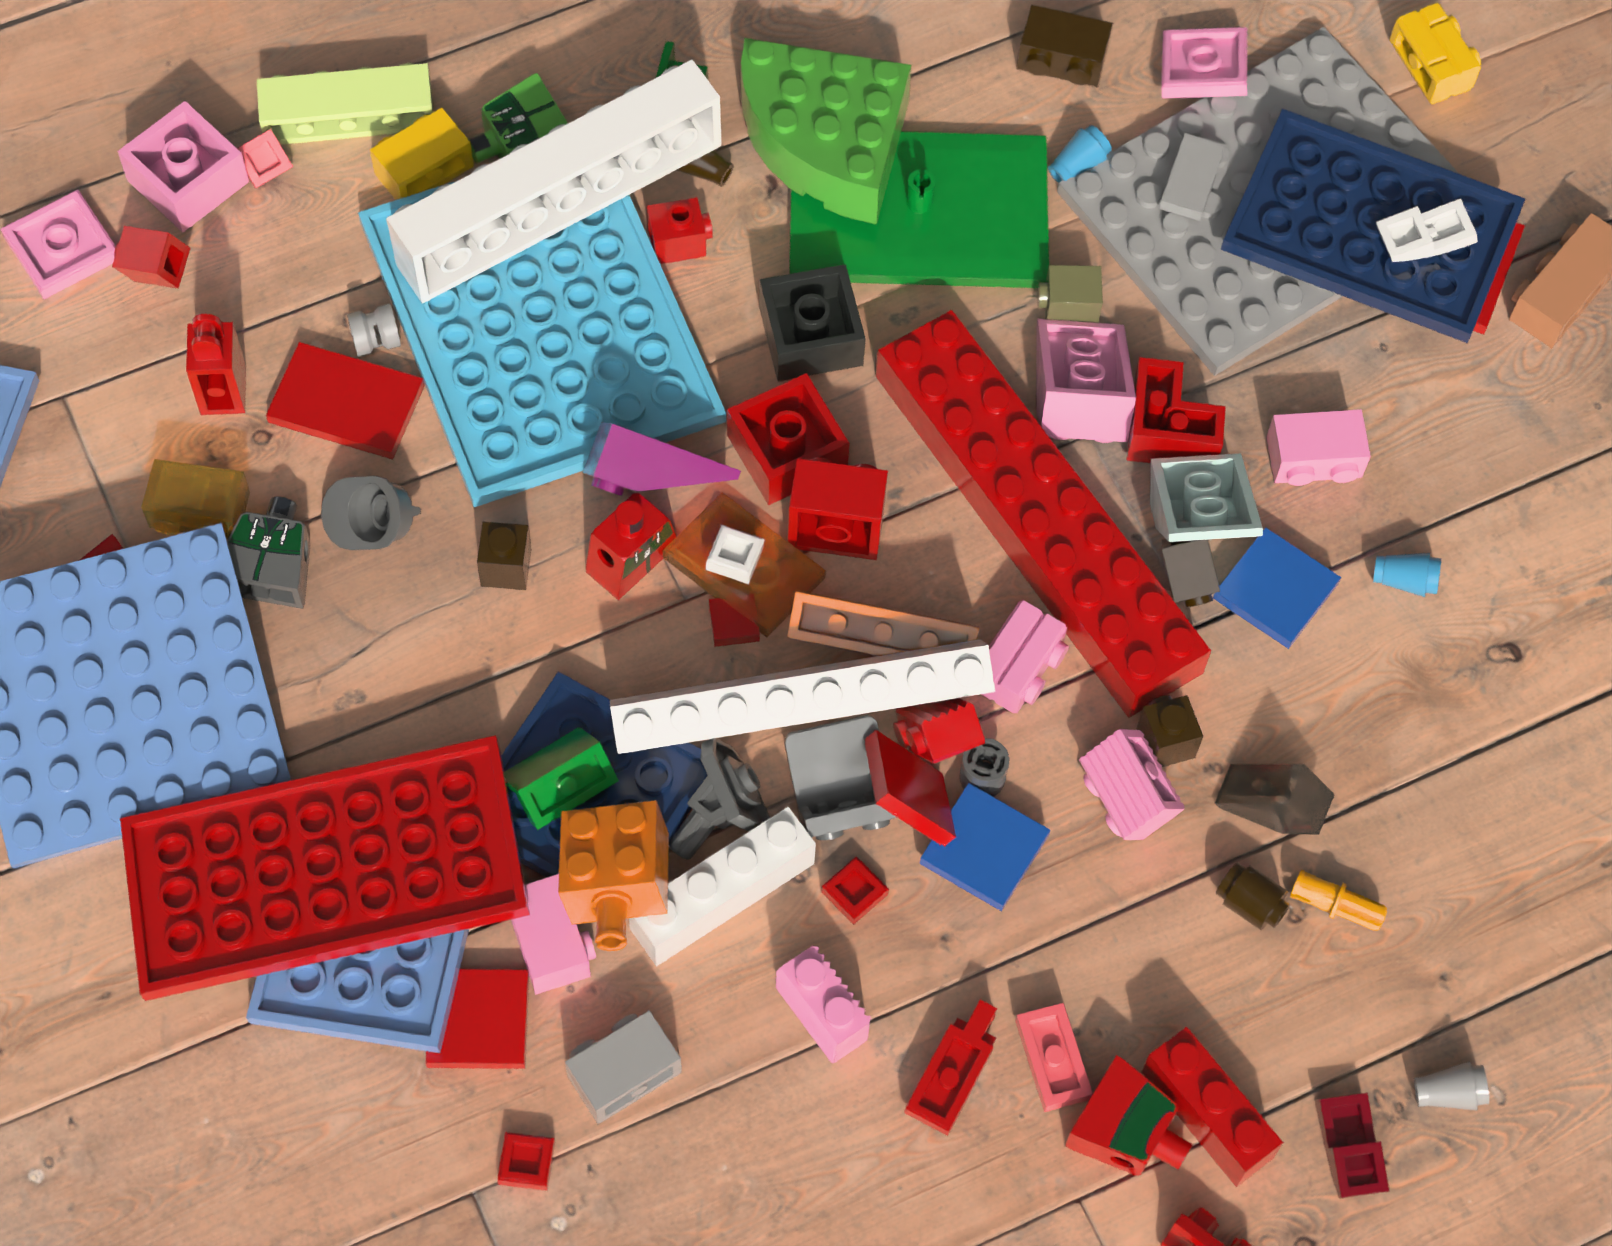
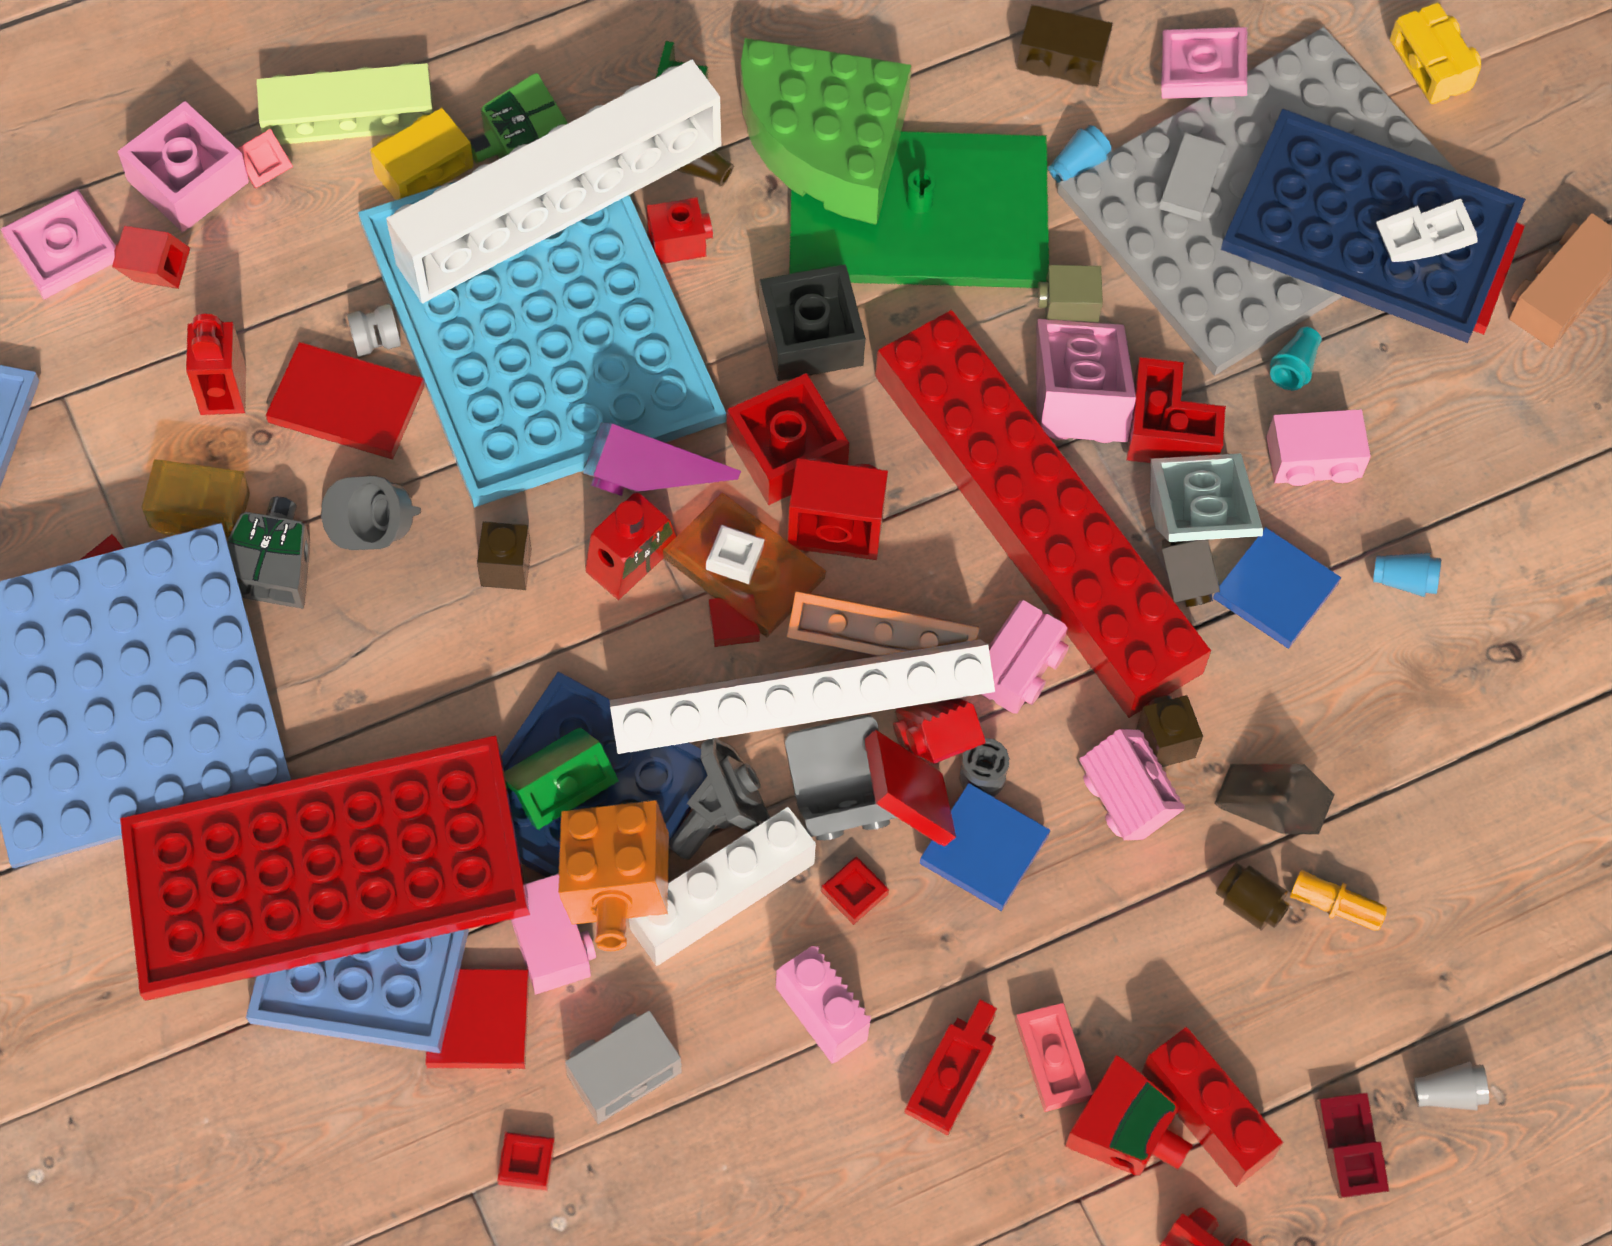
(1295, 361): none -> teal cone

